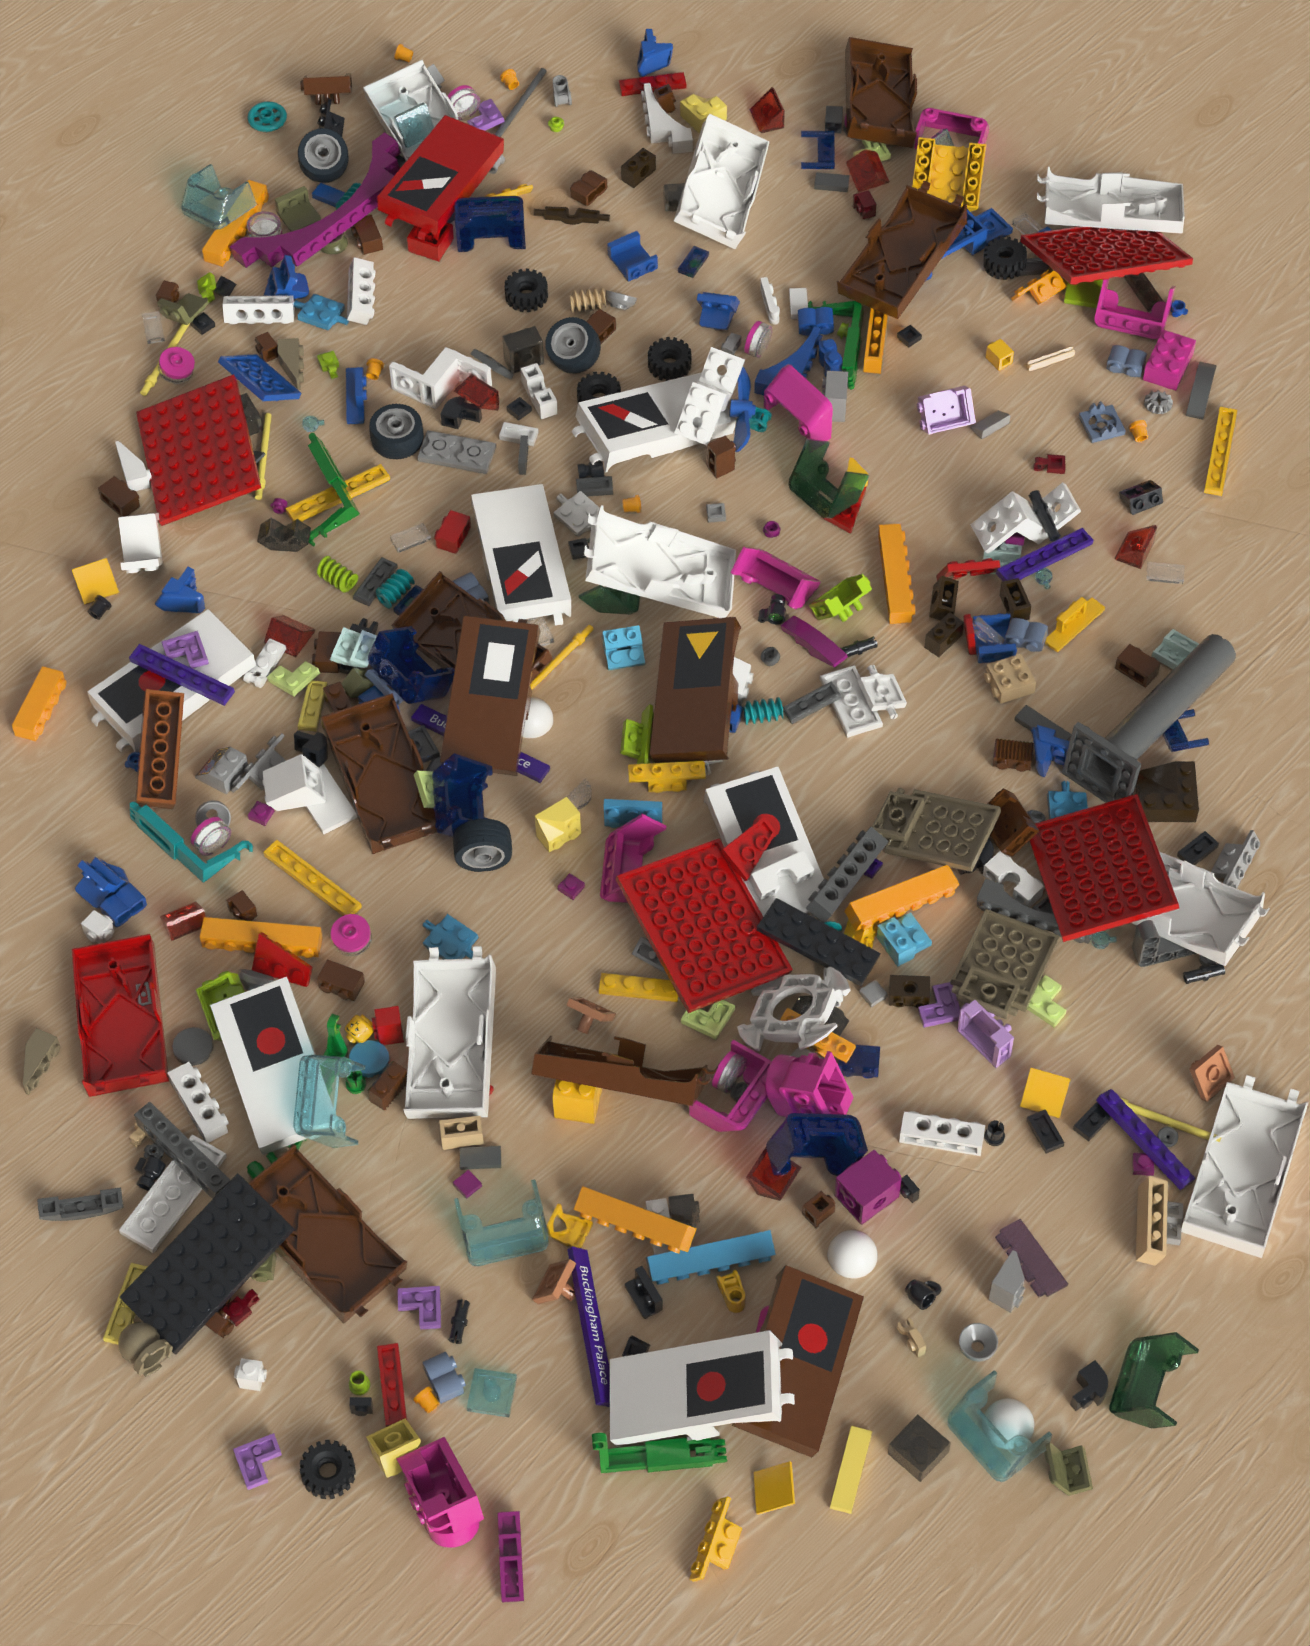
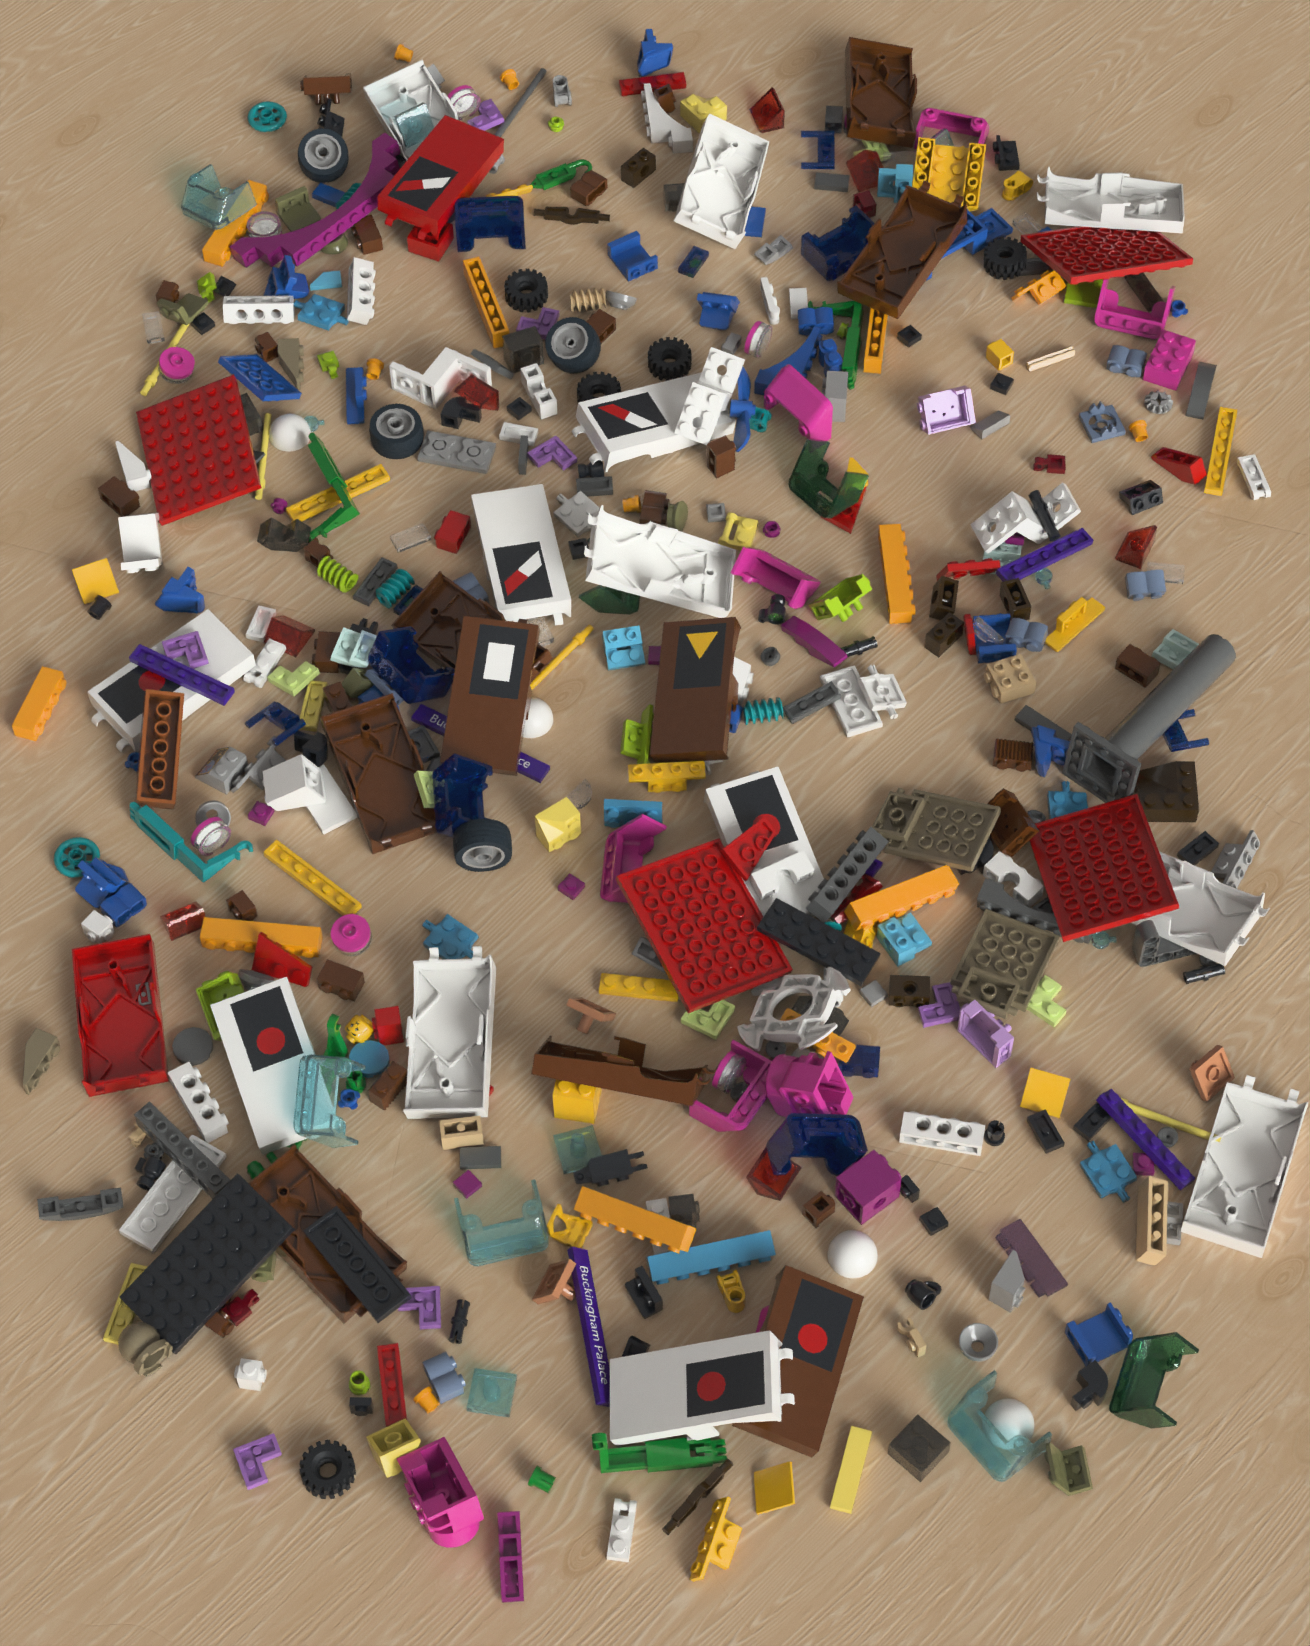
(74, 843): none -> teal plate
(260, 623): none -> white tile
(281, 717): none -> clear blue plate
(289, 432): none -> white piece
(315, 552): none -> reddish brown brick
(327, 281): none -> medium azure tile
(349, 1093): none -> blue plate
(357, 1264): none -> black plate
(485, 300): none -> light orange brick
(538, 1477): none -> green bush
(546, 320): none -> medium lavender plate
(553, 450): none -> medium lavender plate
(559, 174): none -> green plate
(576, 1148): none -> clear light blue tile
(608, 1167): none -> black hinge
(621, 1531): none -> white plate
(654, 507): none -> reddish brown brick
(654, 655): none -> magenta tile
(677, 515): none -> olive piece
(701, 1490): none -> dark brown piece
(744, 534): none -> light yellow plate
(755, 222): none -> blue tile
(774, 251): none -> light grey slope
(775, 1048): none -> dark grey tile
(840, 247): none -> clear blue windscreen
(867, 887): none -> red wing
(890, 159): none -> clear tile
(901, 175): none -> medium azure brick
(934, 1221): none -> black plate
(1001, 383): none -> black plate
(1006, 154): none -> black bracket
(1016, 185): none -> yellow piece
(1099, 1335): none -> blue panel
(1108, 1171): none -> dark azure plate
(1145, 584): none -> sand blue brick
(1182, 465): none -> red slope
(1254, 477): none -> white plate

